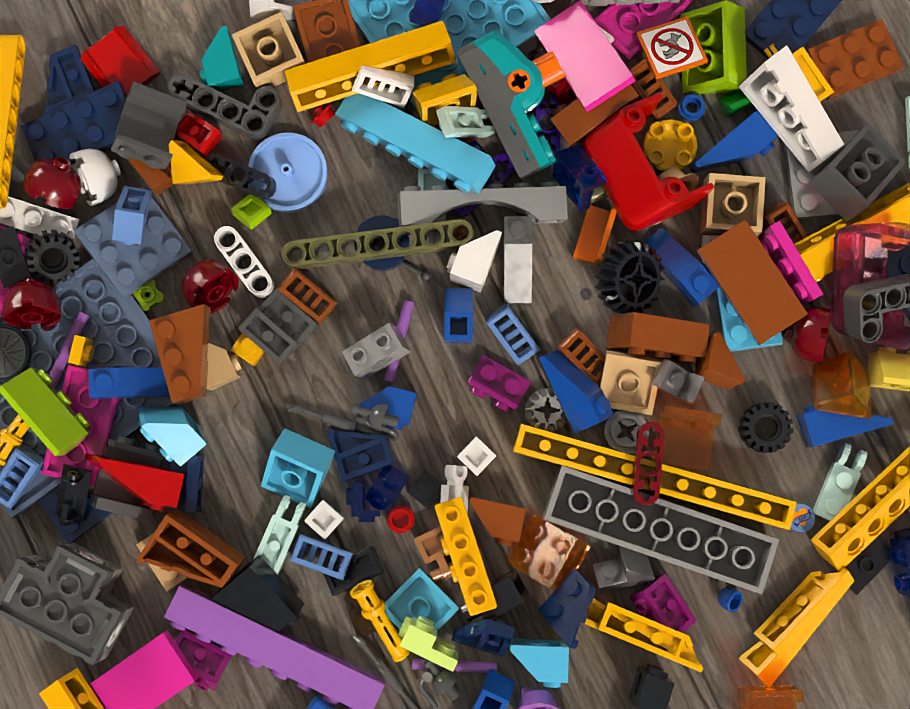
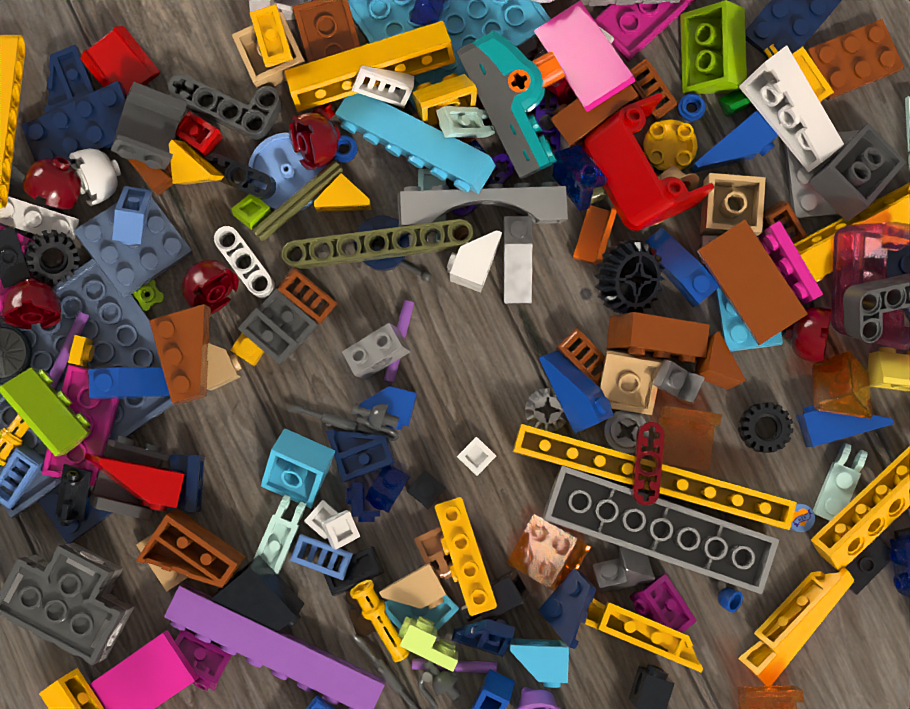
(172, 430): slope -> none
(221, 64): teal slope -> none
(271, 35): none -> yellow plate
(298, 201): none -> olive axle
(314, 138): none -> dark red cylinder
(340, 529): none -> white plate
(342, 196): none -> yellow slope
(350, 155): none -> blue plate
(400, 519): red plate -> none
(417, 589): none -> tan slope
(455, 478): white plate -> none
(458, 316): blue slope -> none
(491, 321): medium blue slope -> none
(497, 383): magenta bracket -> none
(500, 519): dark orange slope -> none
(671, 47): piece -> none

